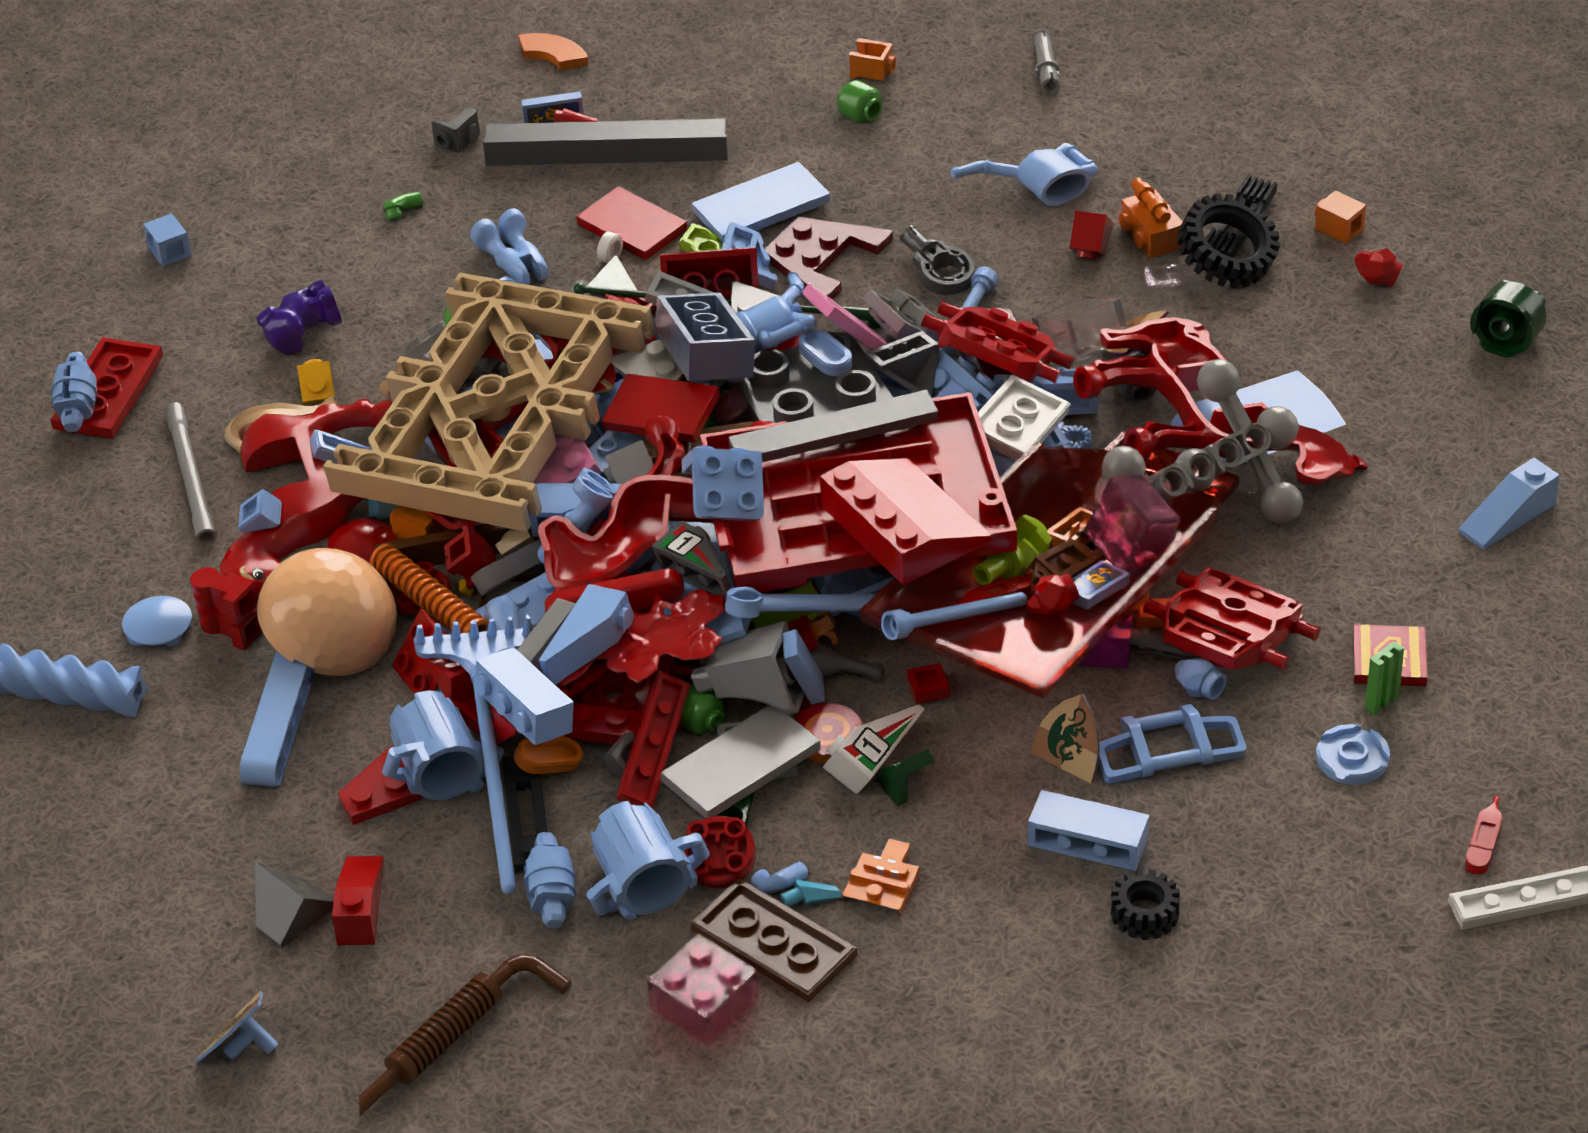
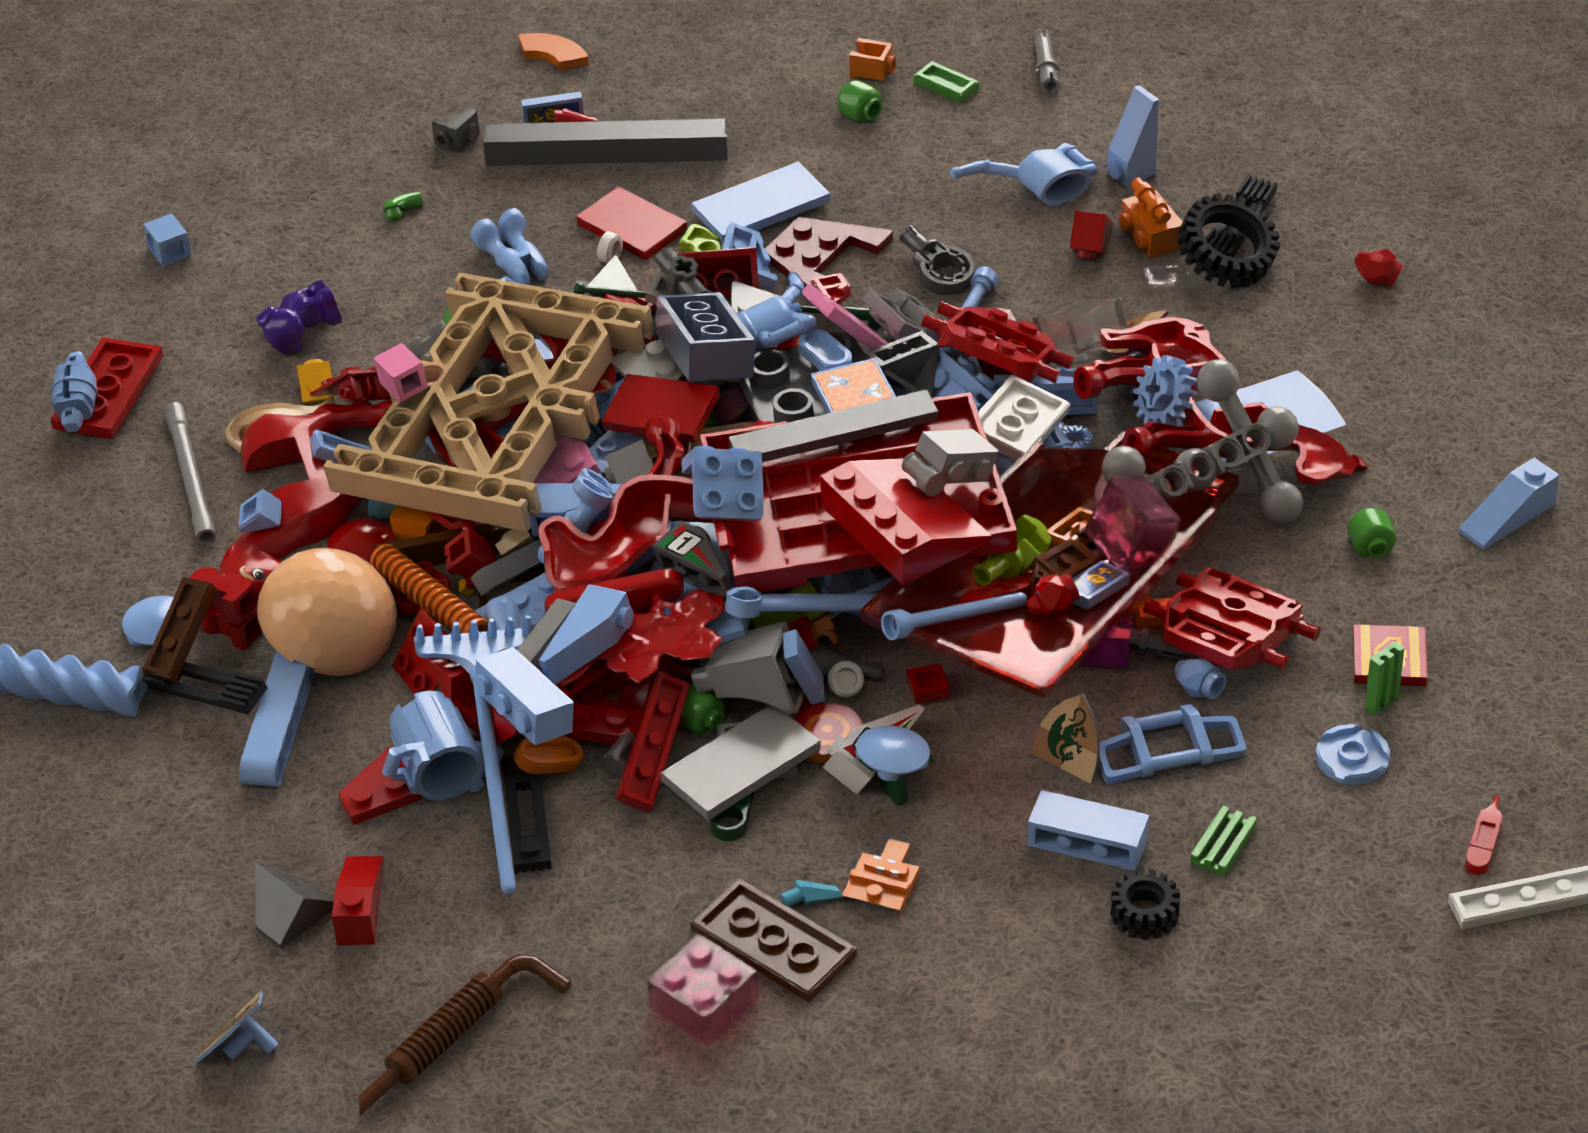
(179, 629): none -> reddish brown tile
(241, 693): none -> black container
(354, 385): none -> red hinge
(400, 372): none -> bright pink brick
(549, 880): light blue piece -> none
(641, 862): light blue container -> none
(680, 273): none -> dark grey axle
(730, 850): red tile -> none
(780, 880): light blue arm -> none
(833, 286): none -> red tile
(845, 679): none -> white tile
(851, 385): none -> tile
(892, 751): none -> light blue dish
(946, 82): none -> bright green tile
(950, 459): none -> light grey hinge
(1135, 140): none -> light blue slope
(1164, 391): none -> light blue gear
(1233, 820): none -> bright green tile
(1340, 216): orange brick -> none
(1371, 533): none -> bright green head
(1508, 318): dark green brick -> none

